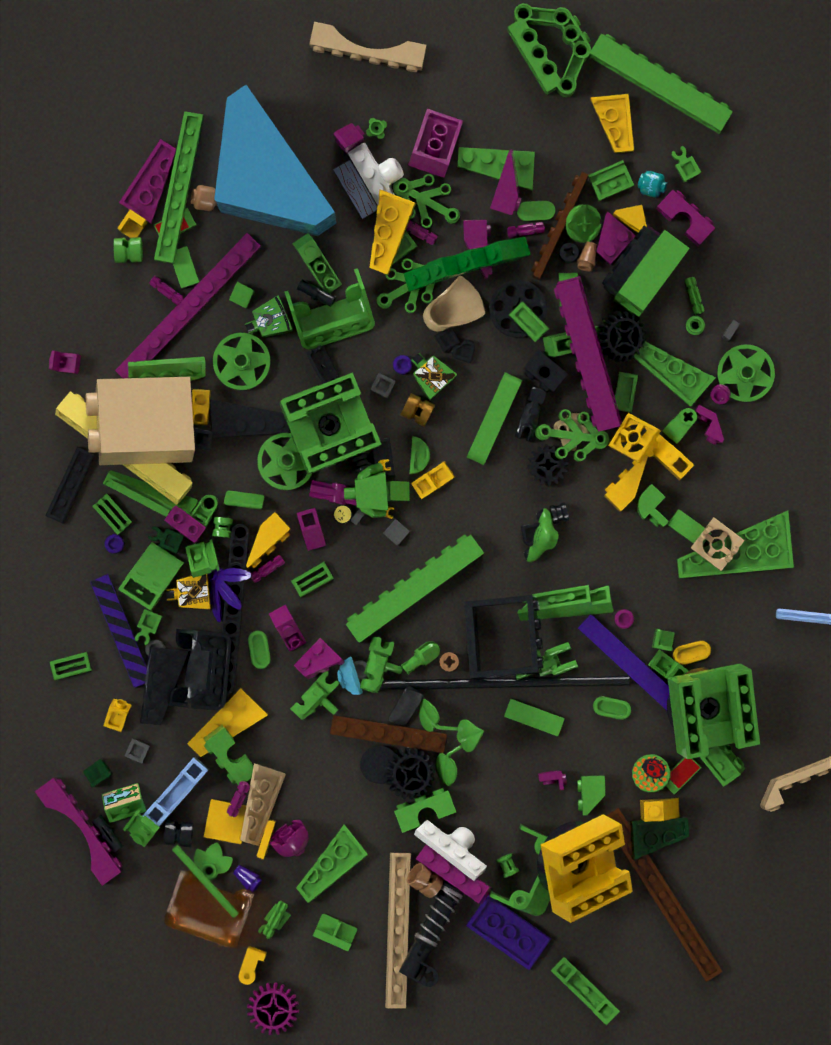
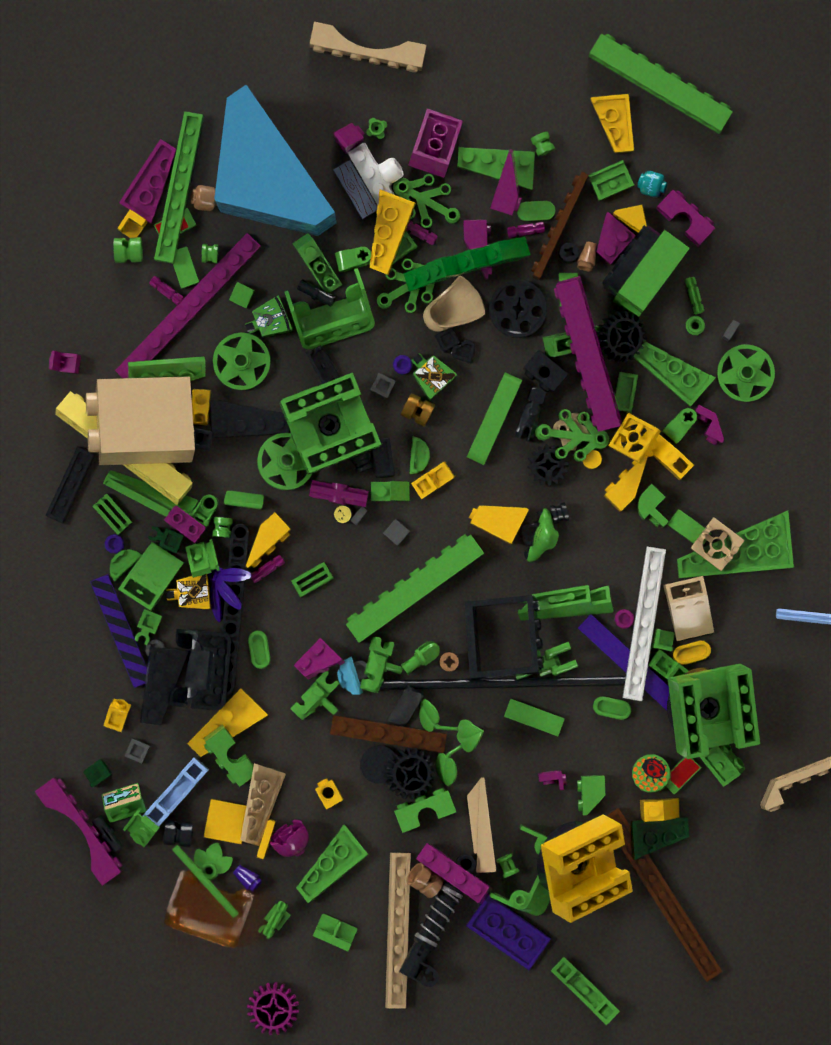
(55, 670): bright green tile -> none
(122, 562): none -> bright green tile
(210, 253): none -> bright green wheel
(238, 799): magenta axle -> none
(247, 972): yellow leg -> none
(287, 628): magenta slope -> none
(311, 529): magenta slope -> none
(328, 802): none -> yellow brick
(349, 258): none -> bright green piece
(371, 491): bright green torso -> none
(453, 847): white plate -> none
(481, 828): none -> tan wedge
(499, 521): none -> yellow slope
(528, 321): bright green tile -> none
(542, 144): none -> bright green wheel
(547, 17): bright green brick -> none
(583, 223): bright green tile -> none
(592, 460): none -> yellow tile
(644, 623): none -> white tile
(686, 167): bright green plate -> none
(689, 608): none -> tan slope
(720, 394): magenta tile -> none

